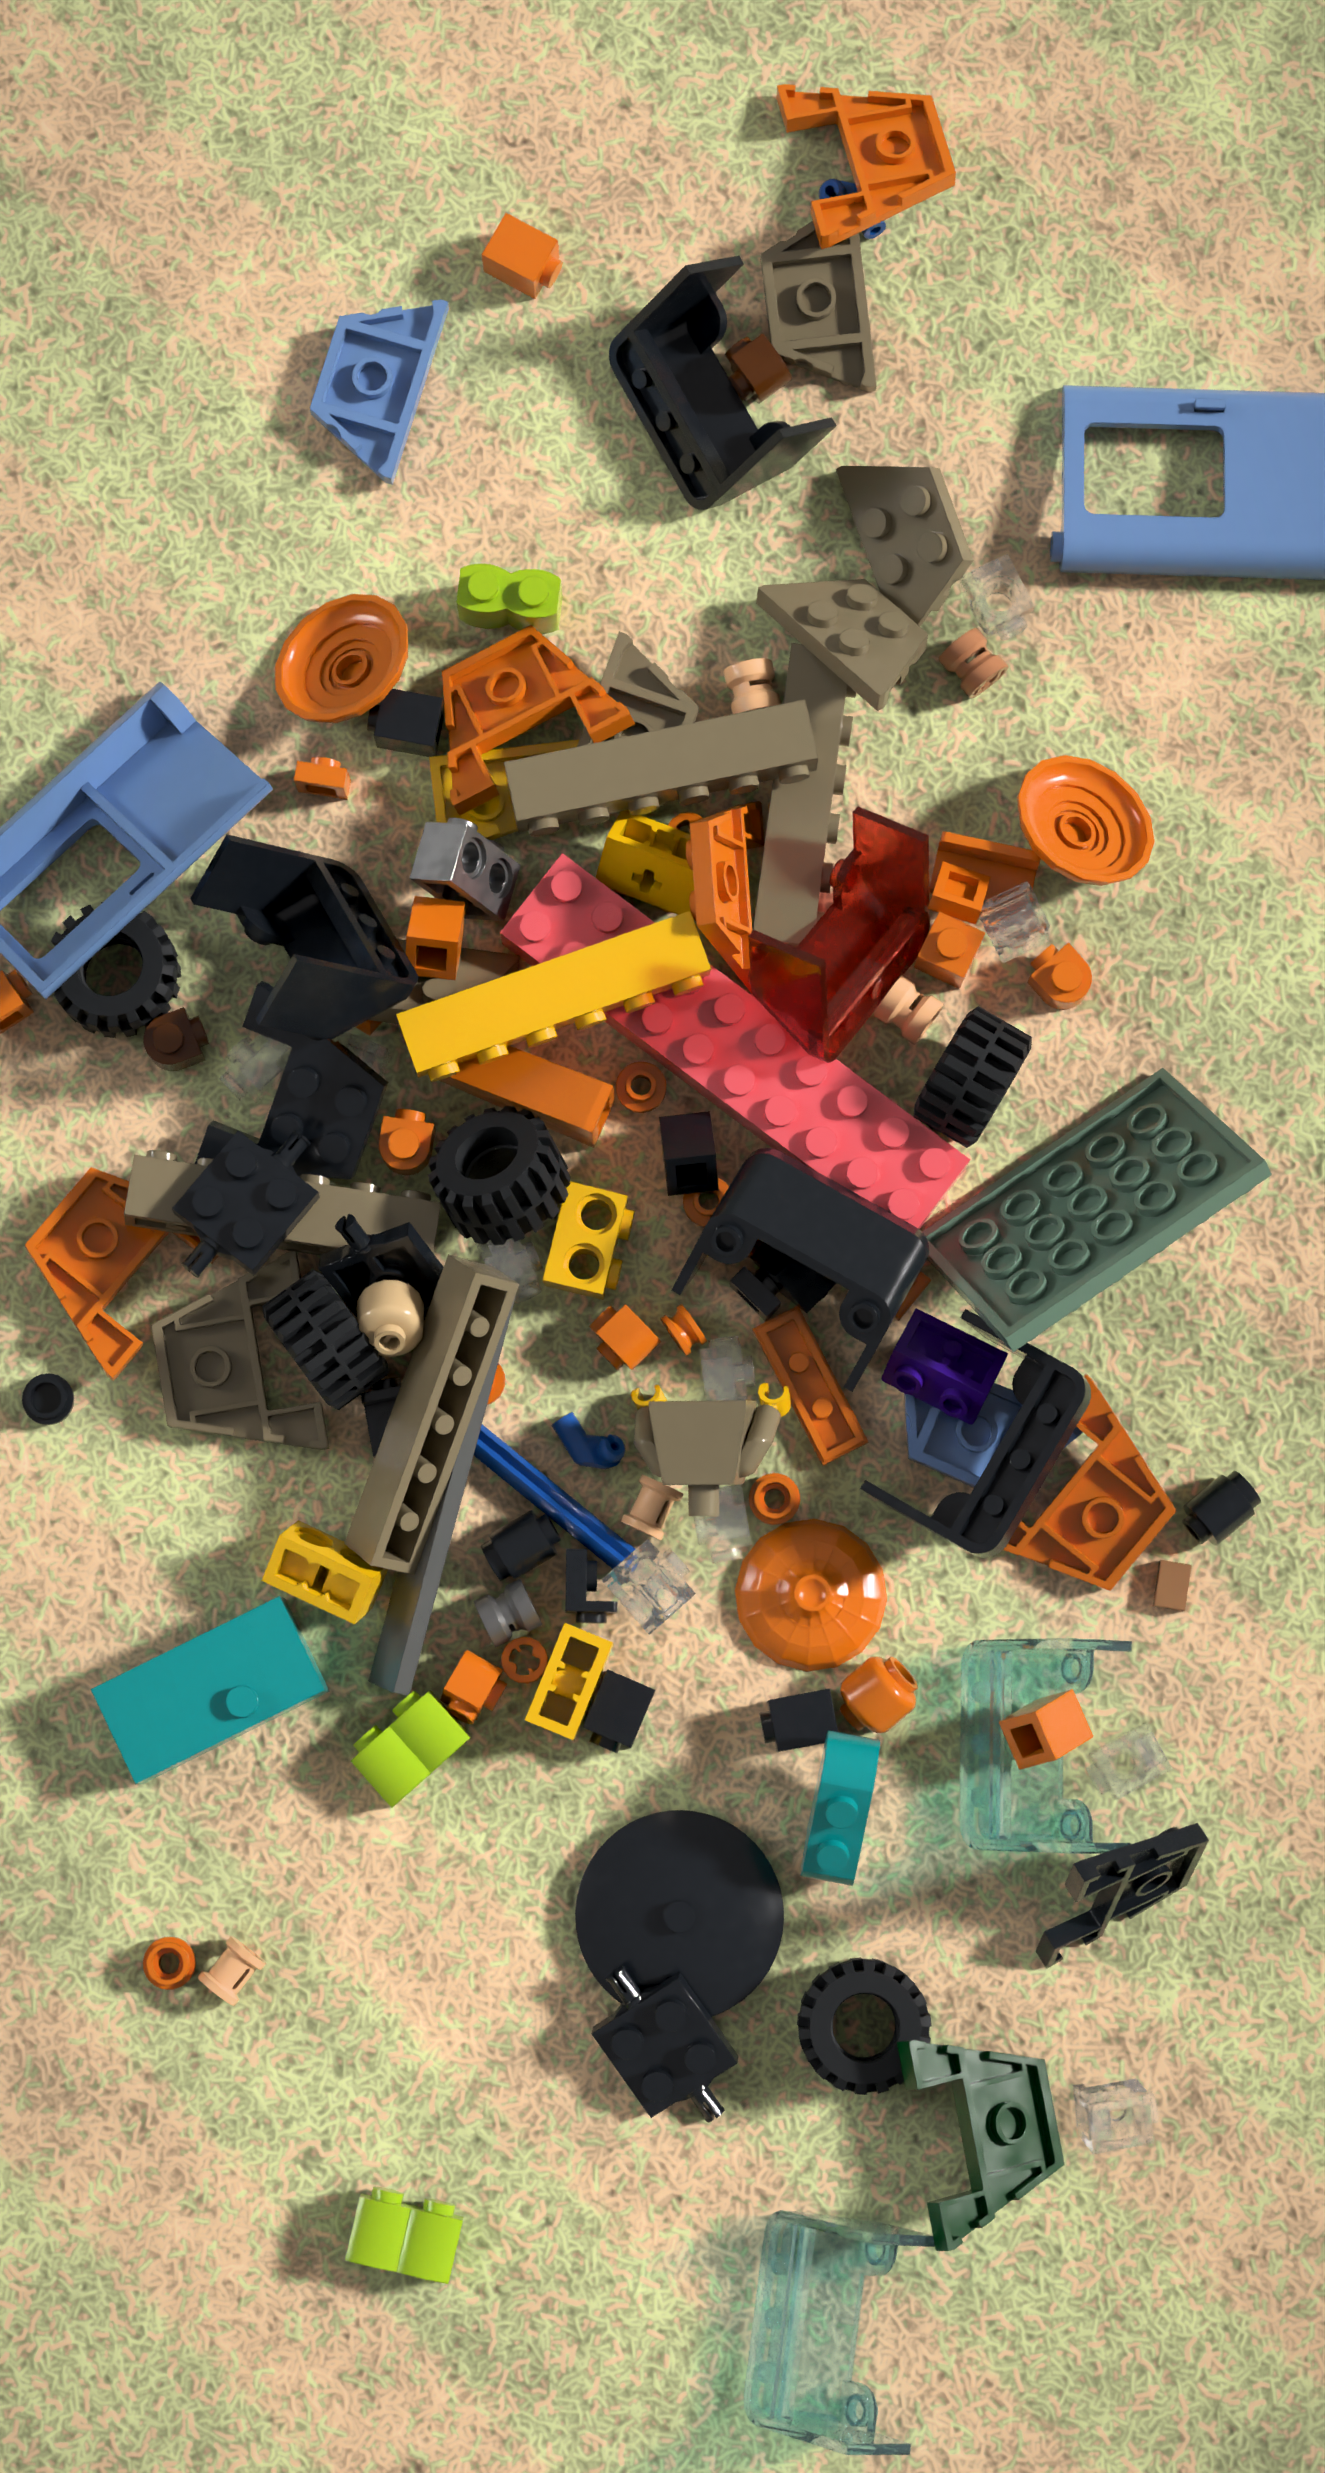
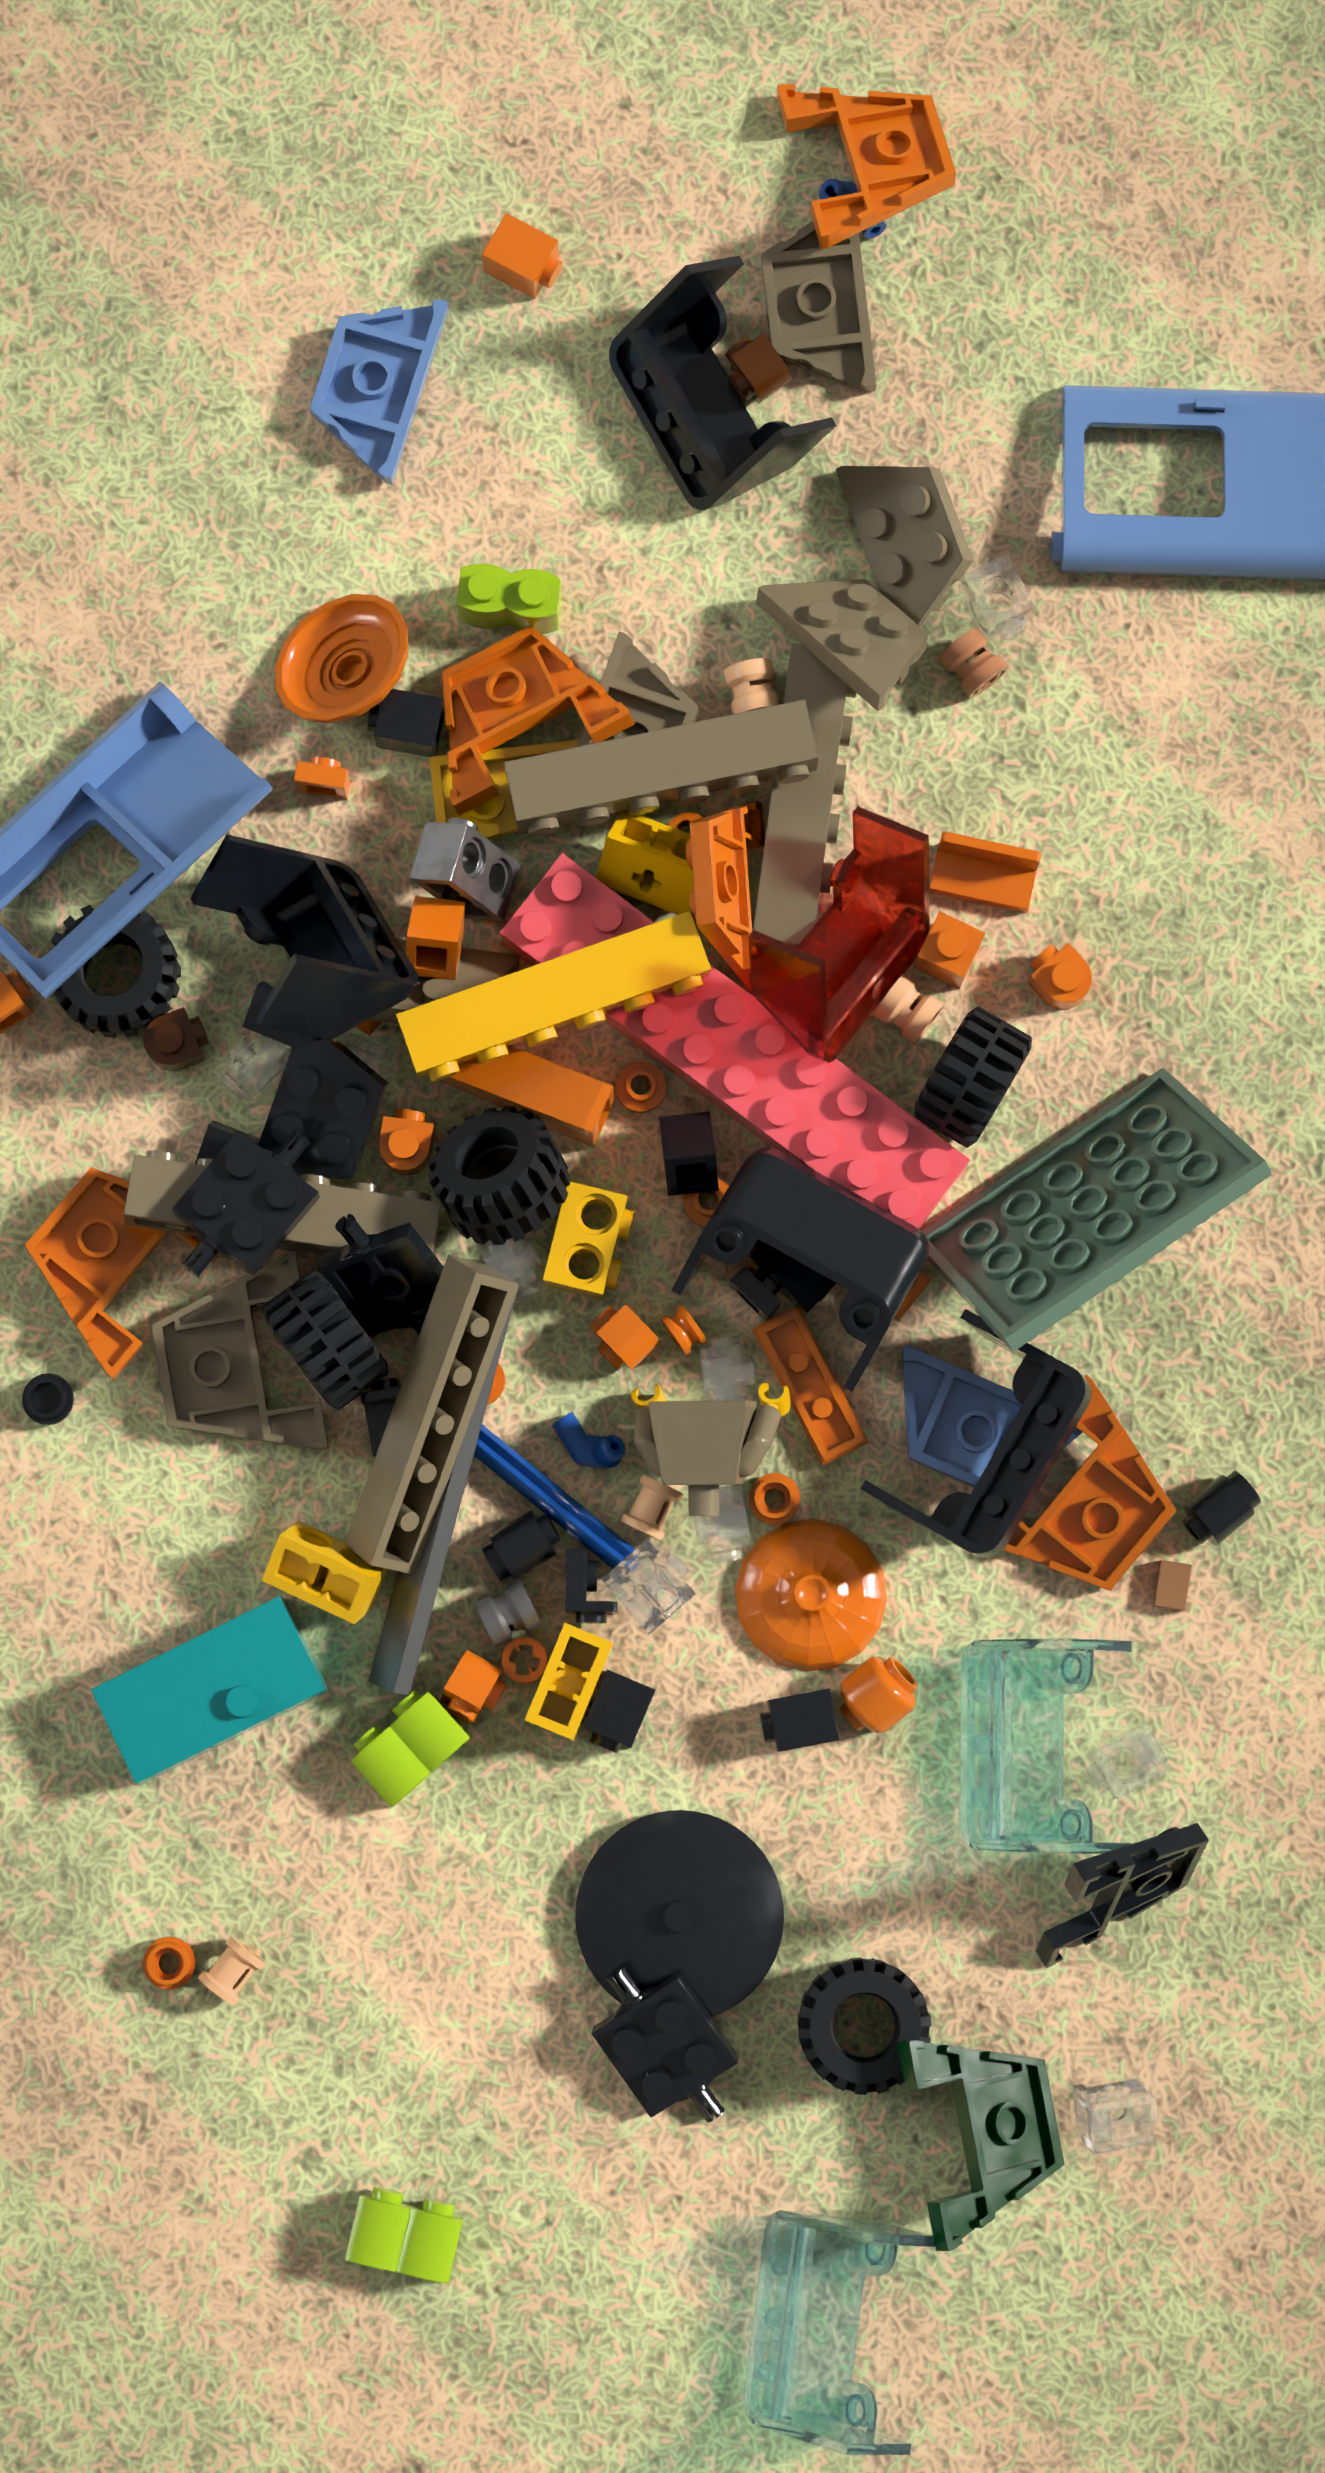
(391, 1317): tan head -> none
(840, 1808): teal brick -> none
(943, 1366): dark purple bracket -> none
(959, 892): orange plate -> none
(1015, 922): clear brick -> none
(1046, 1729): orange brick -> none
(1084, 820): orange hat -> none

